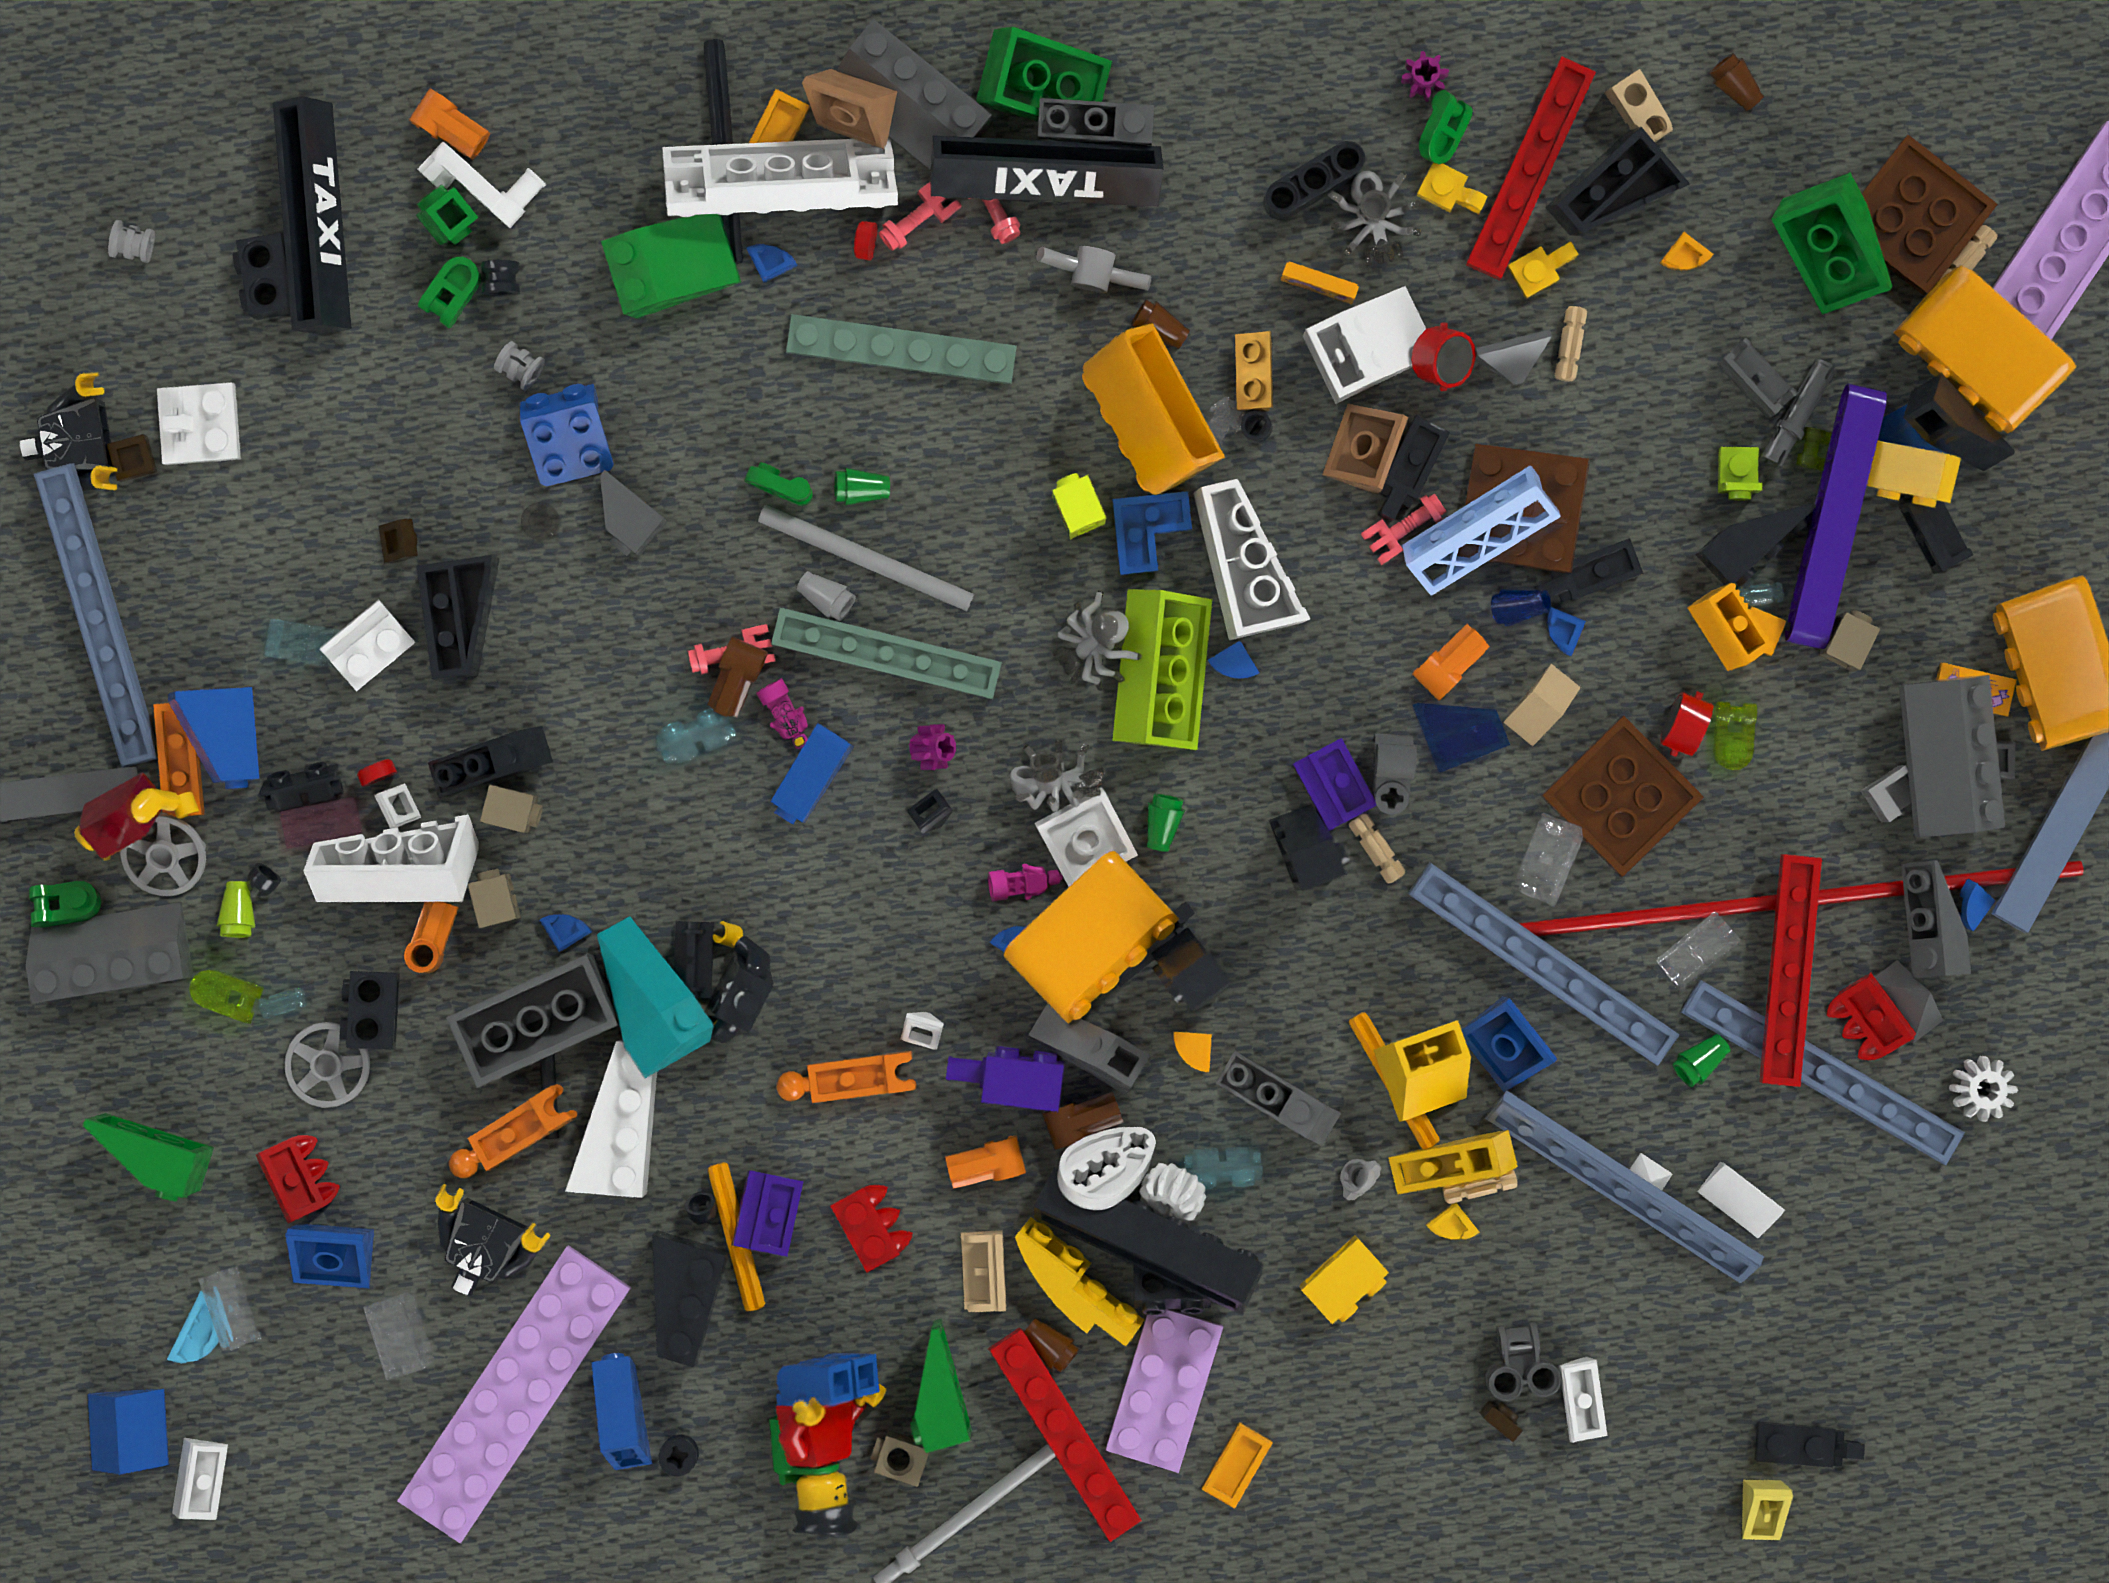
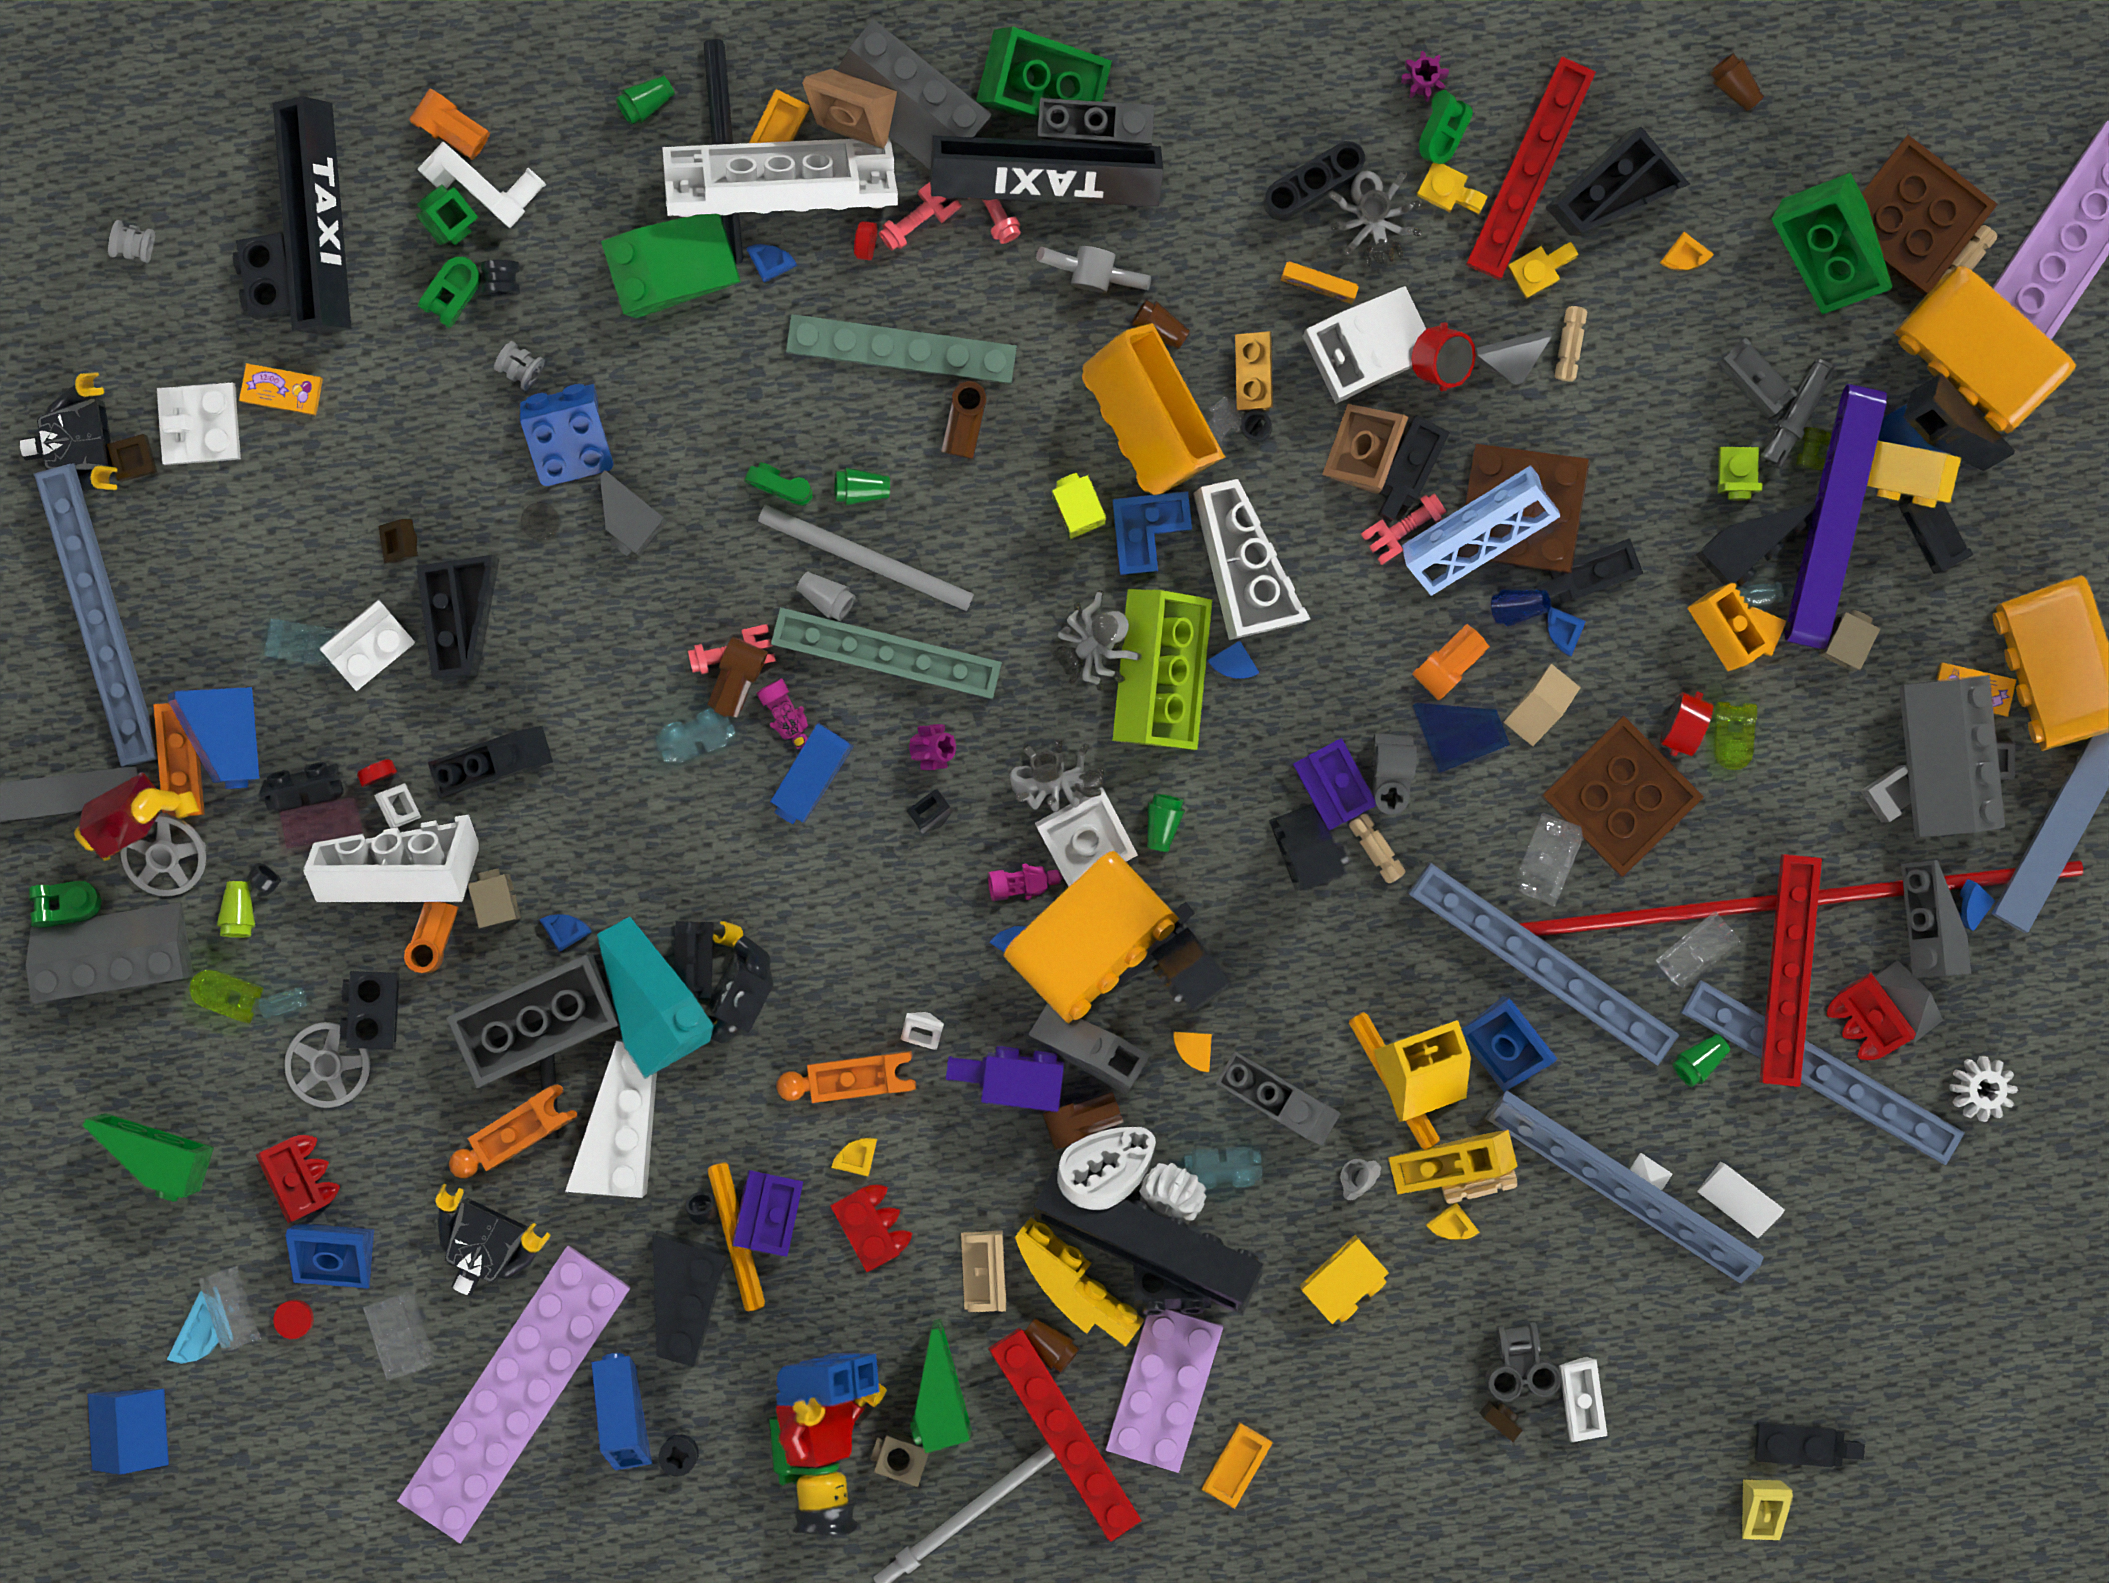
(199, 1479): white slope -> none
(281, 389): none -> light orange tile
(293, 1319): none -> red tile
(511, 809): dark tan brick -> none
(644, 99): none -> green cone
(856, 1156): none -> yellow tile
(963, 424): none -> reddish brown piece
(992, 1161): orange piece -> none
(1640, 106): tan leg -> none

